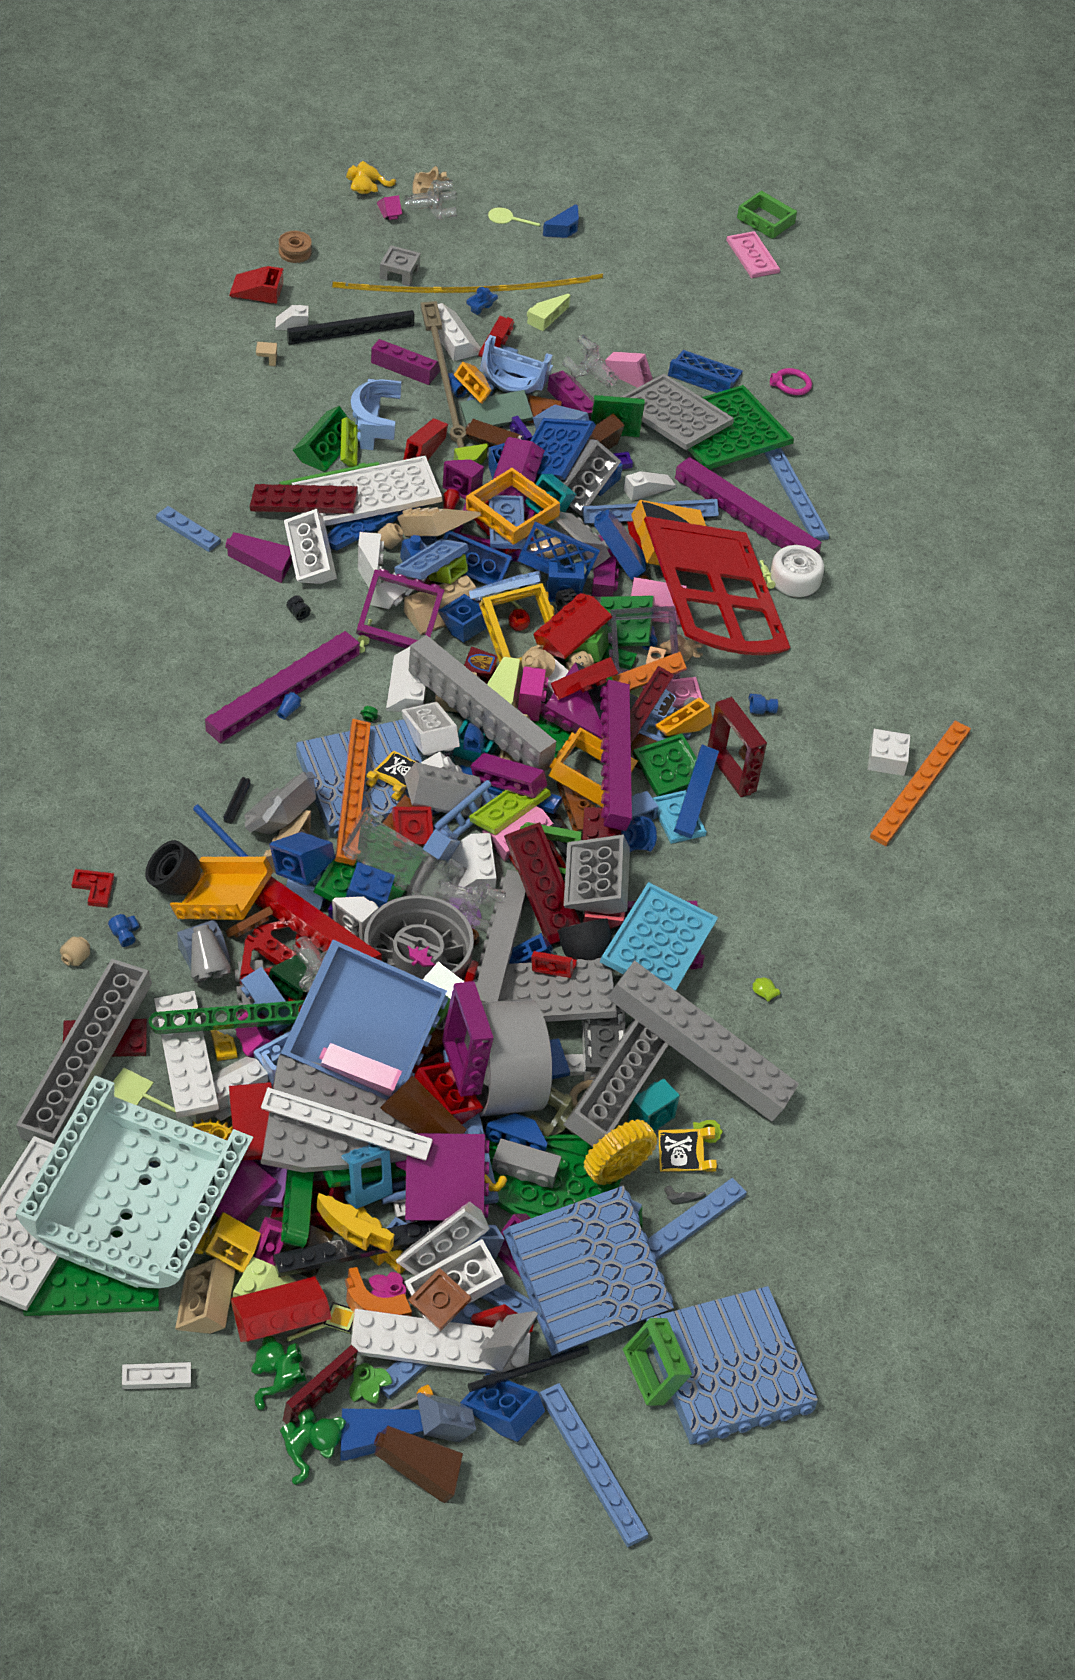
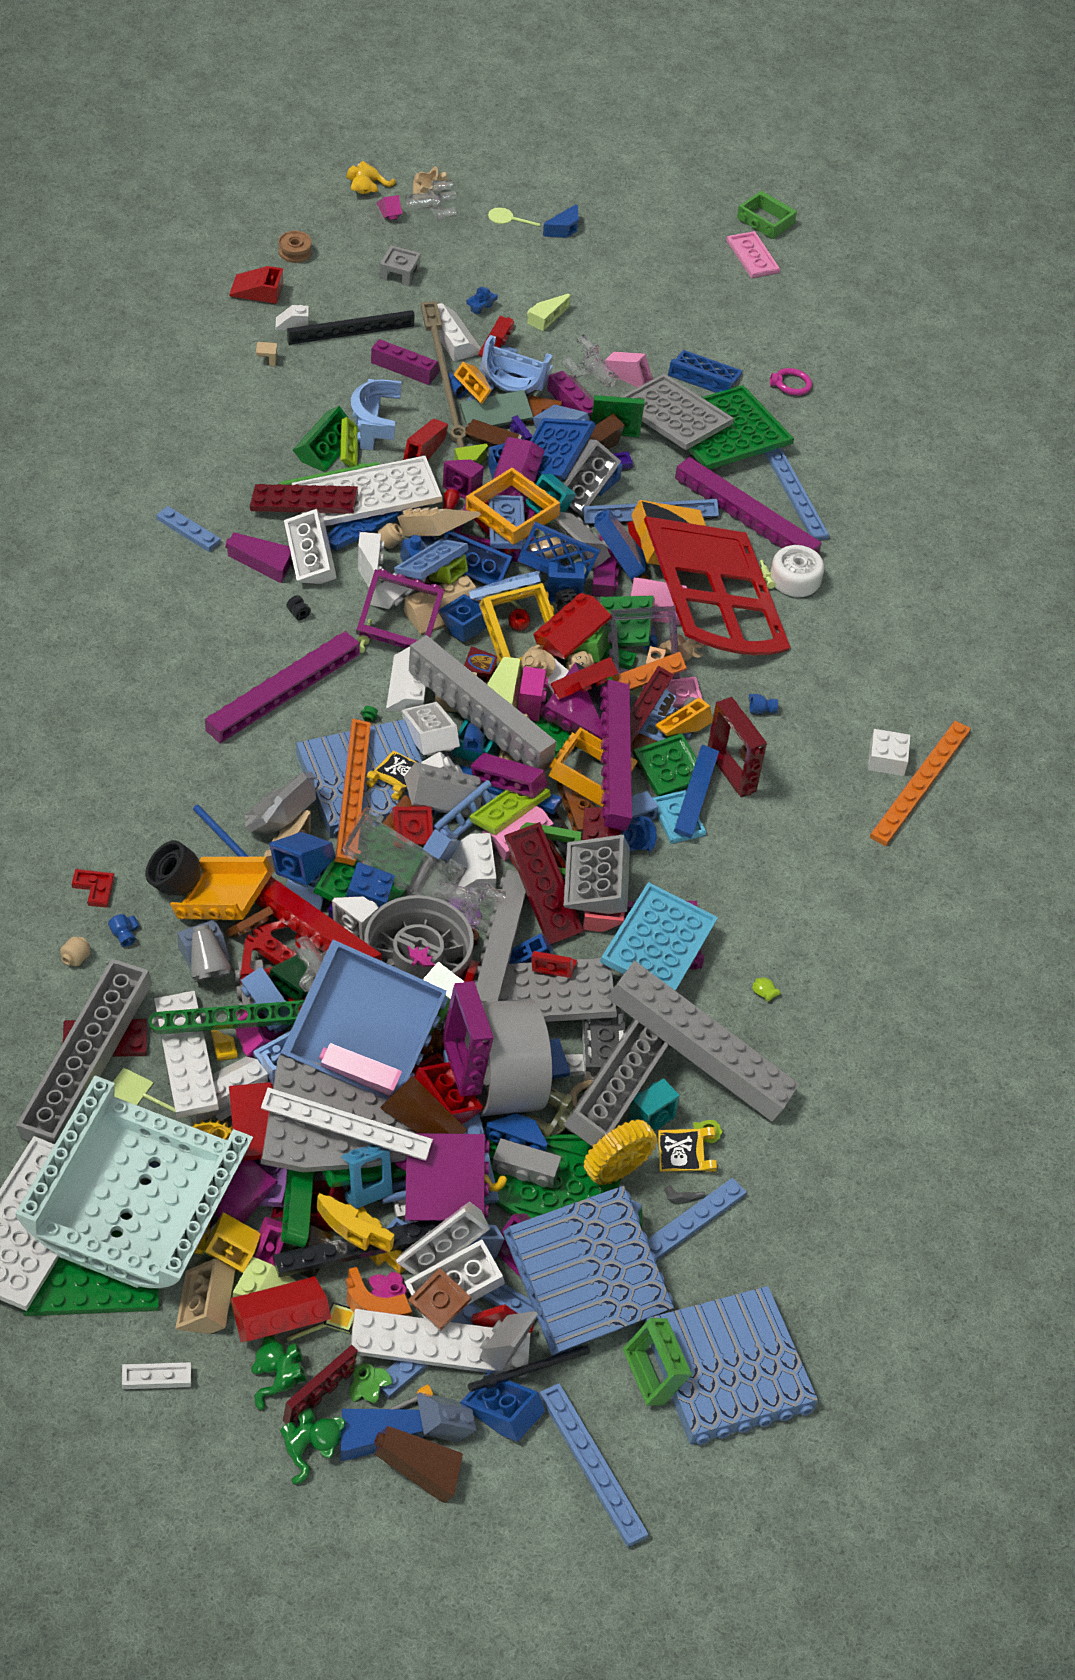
(236, 800): black axle -> none
(289, 705): blue cone -> none
(465, 289): yellow piece -> none
(586, 939): black piece -> none
(646, 484): white slope -> none

